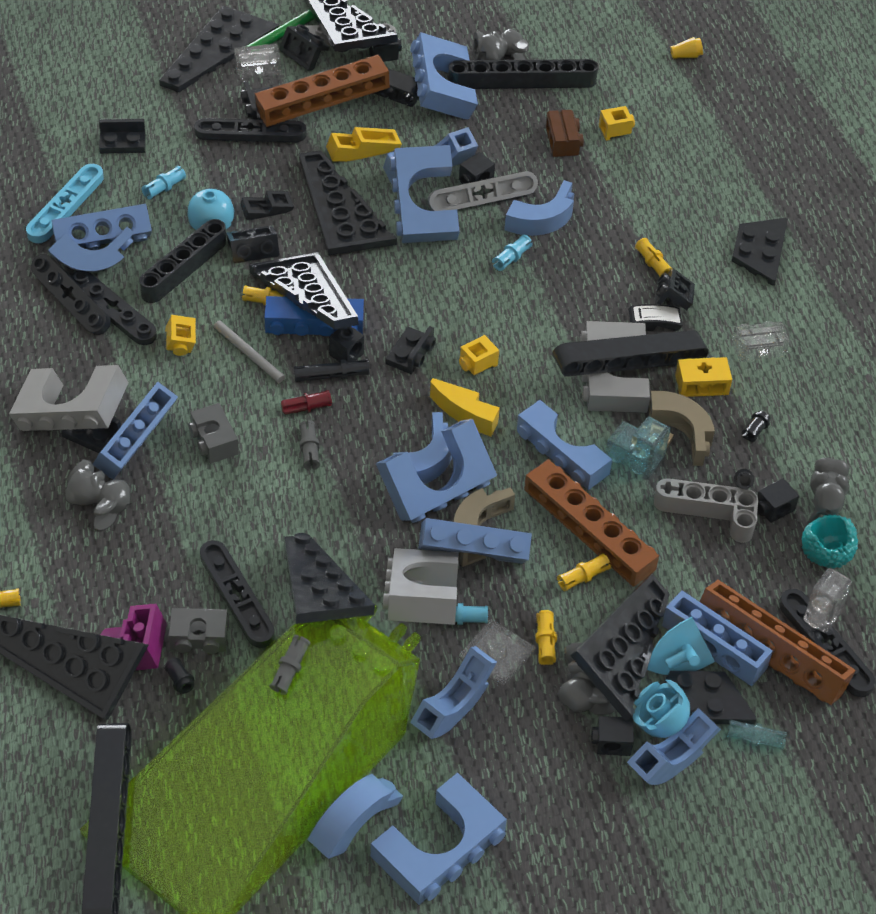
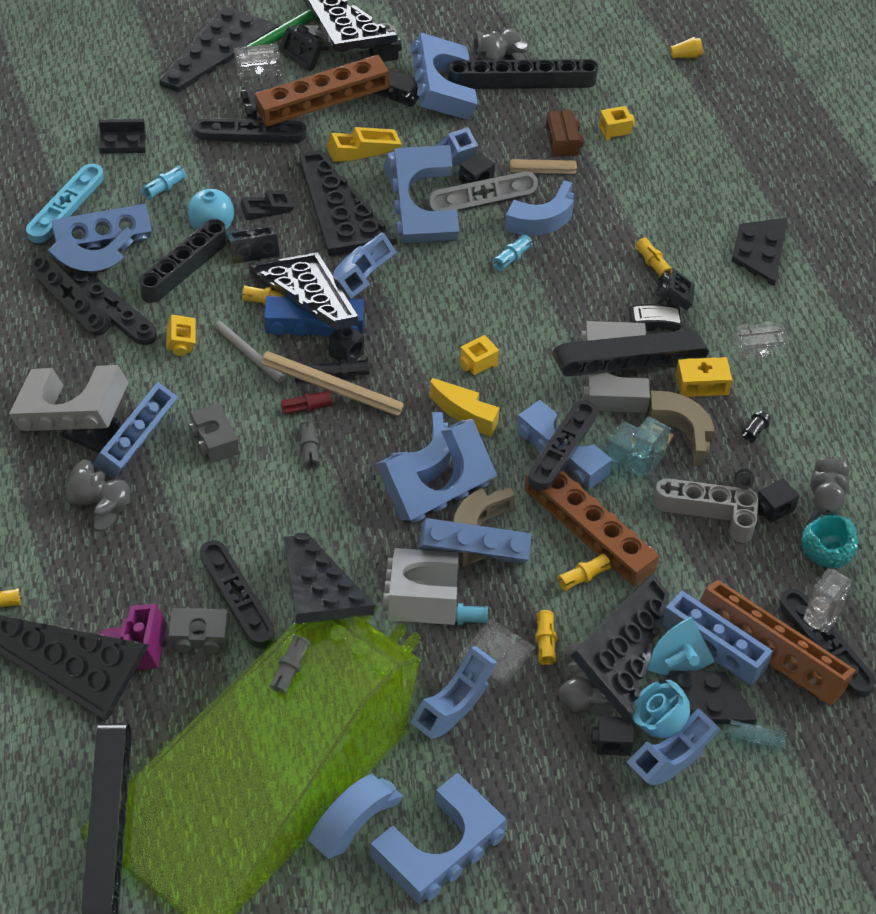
(182, 680): black pin -> none
(332, 383): none -> tan axle
(355, 268): none -> medium blue arch
(411, 349): black bracket -> none
(543, 166): none -> tan axle
(551, 460): none -> black piece

